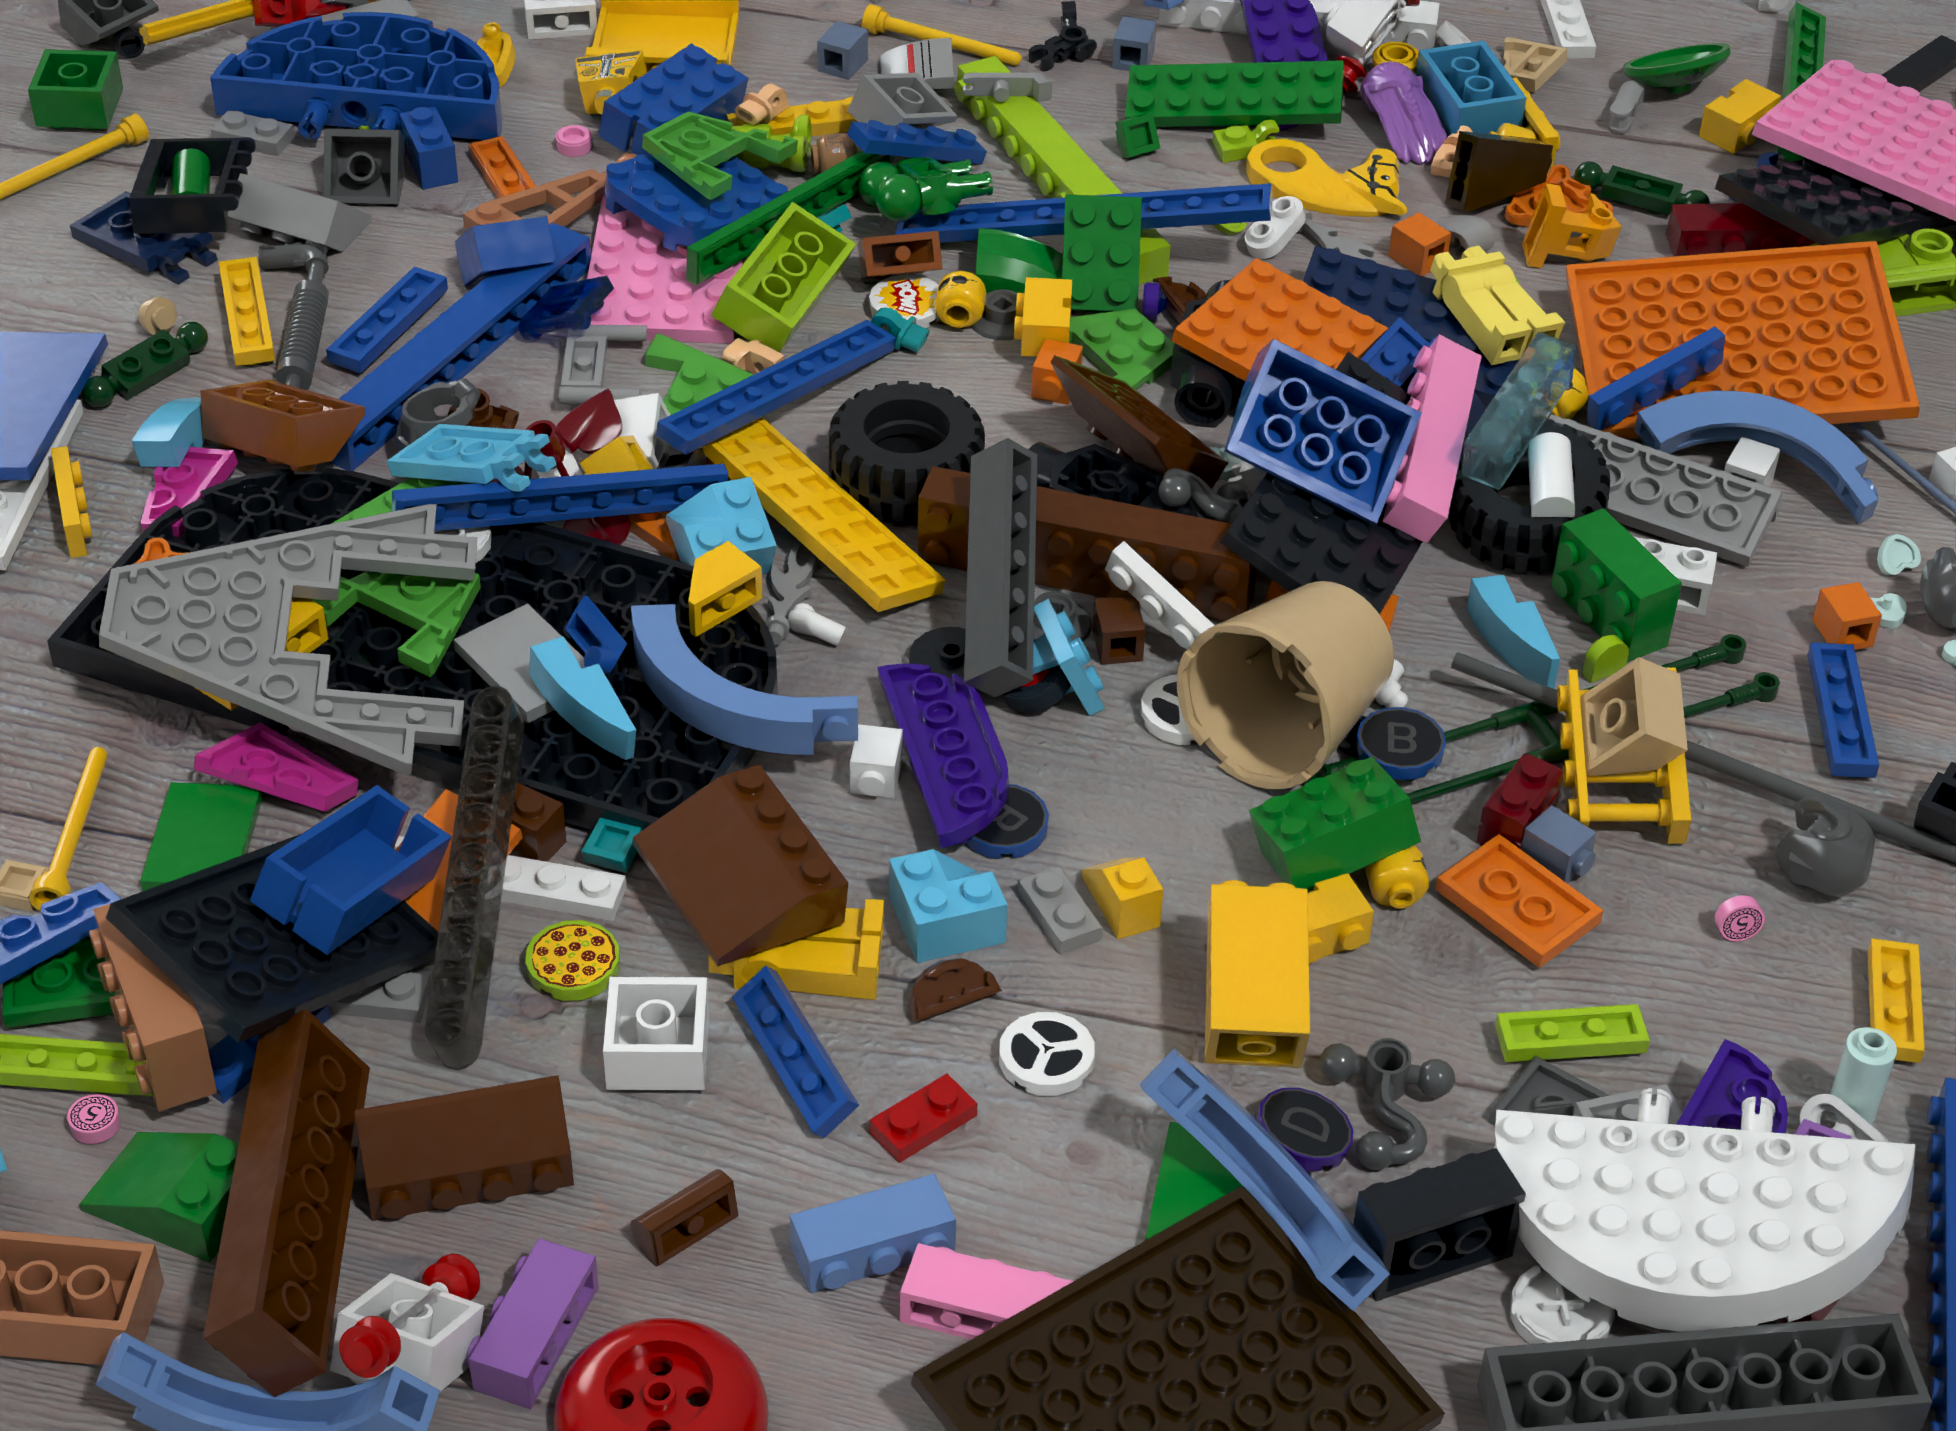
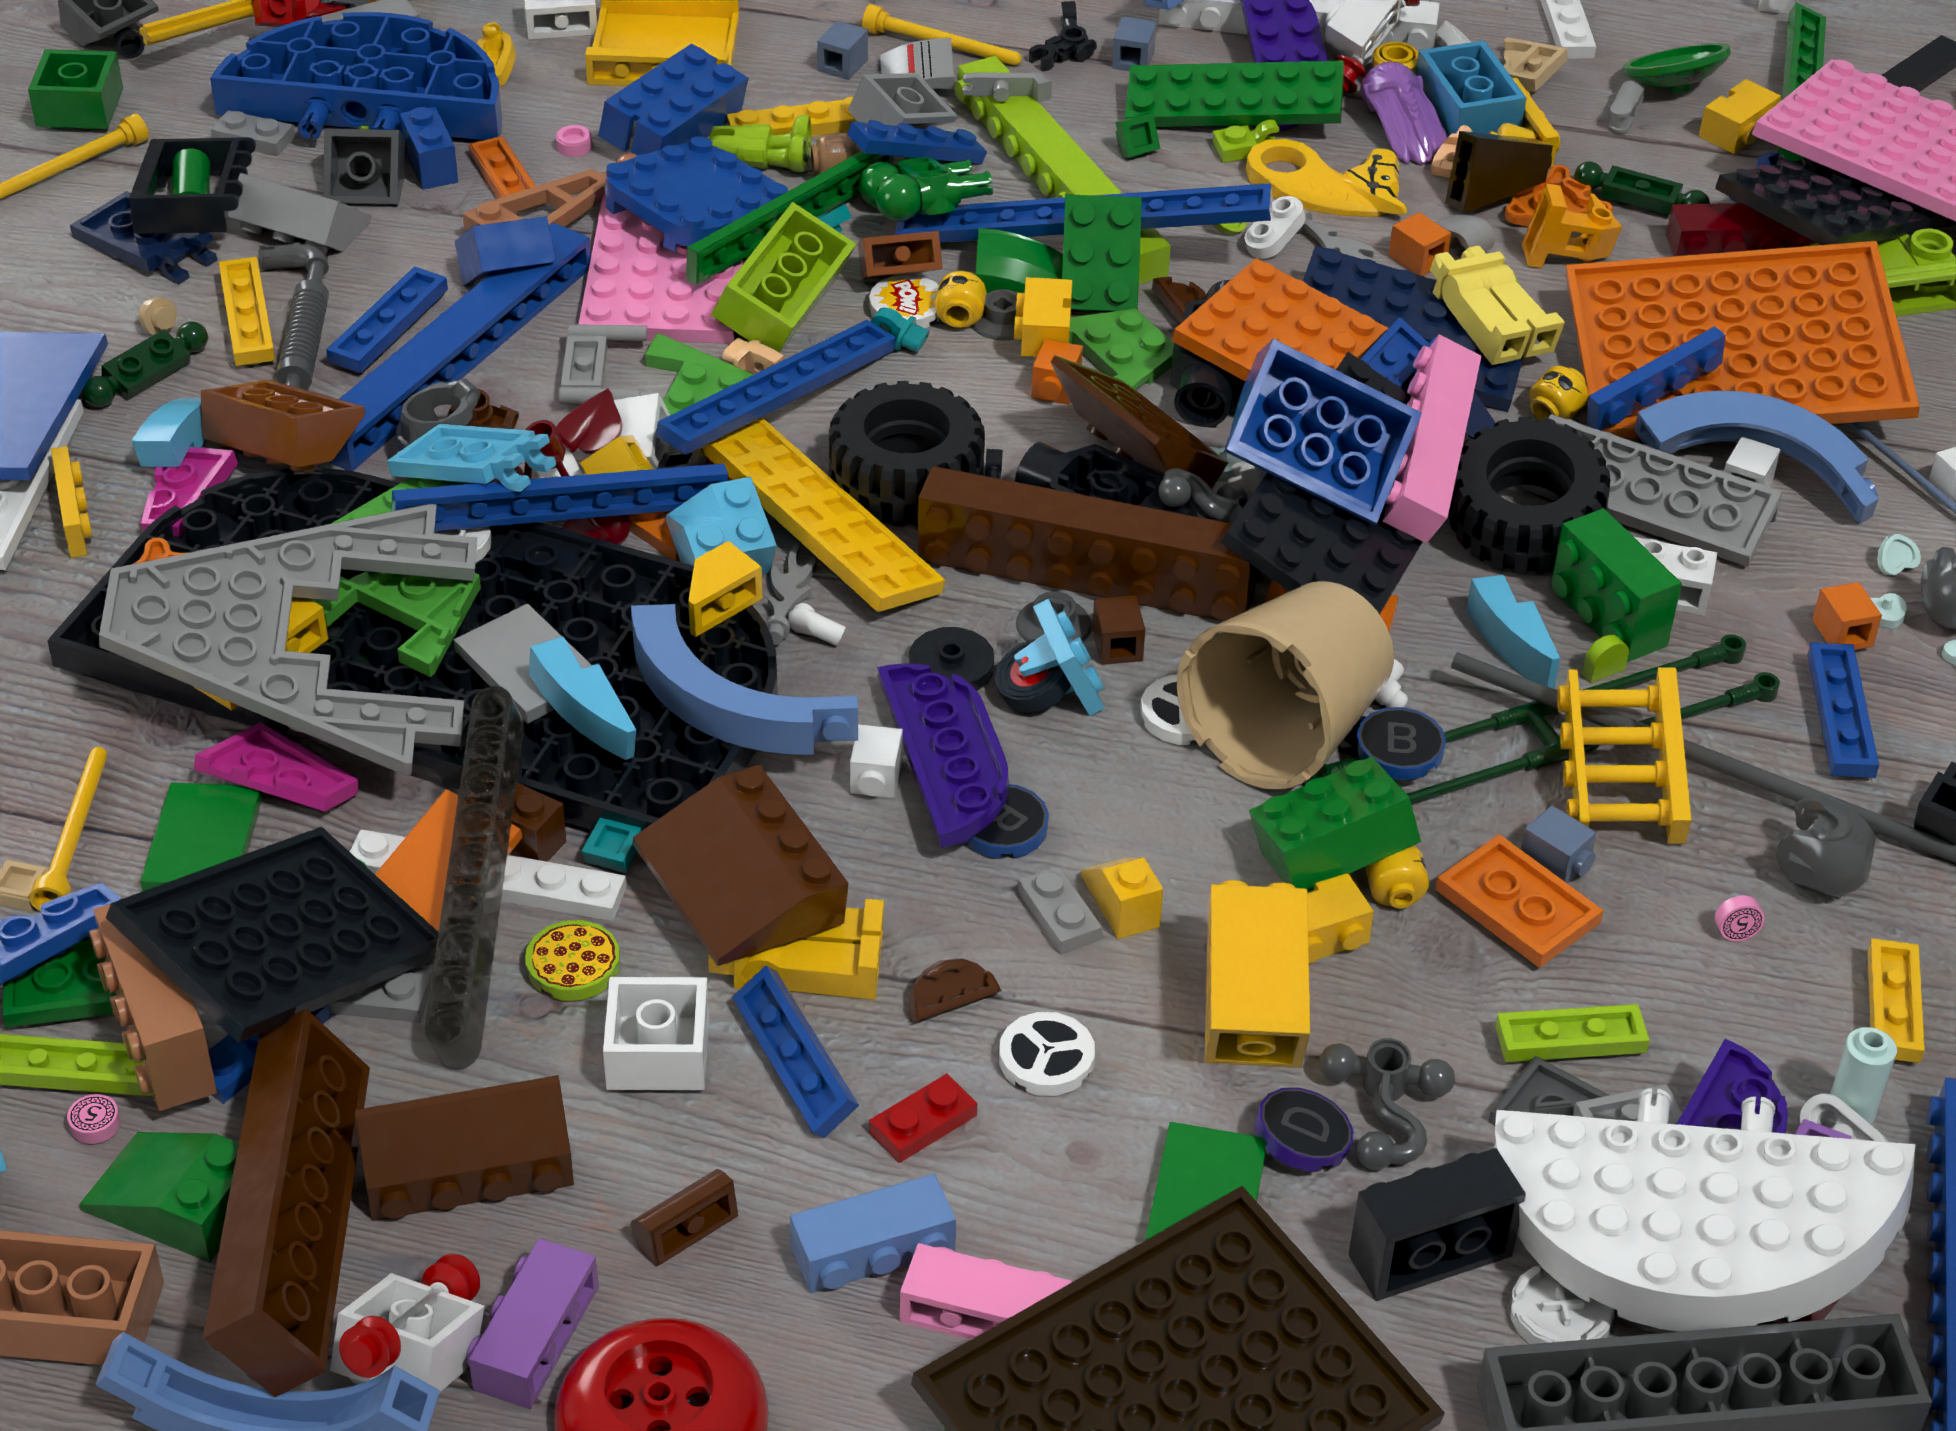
(348, 871): blue piece -> none
(565, 307): clear blue plate -> none
(595, 636): blue piece -> none
(606, 75): yellow torso -> none
(698, 143): bright green wing -> none
(764, 105): light nougat piece -> none
(945, 905): medium azure slope -> none
(1001, 568): dark grey brick -> none
(1153, 301): dark purple tile -> none
(1156, 595): white plate -> none
(1271, 1175): medium blue arch -> none
(1518, 410): clear light blue brick -> none
(1520, 799): dark red brick -> none
(1551, 476): white brick -> none
(1633, 720): tan slope -> none

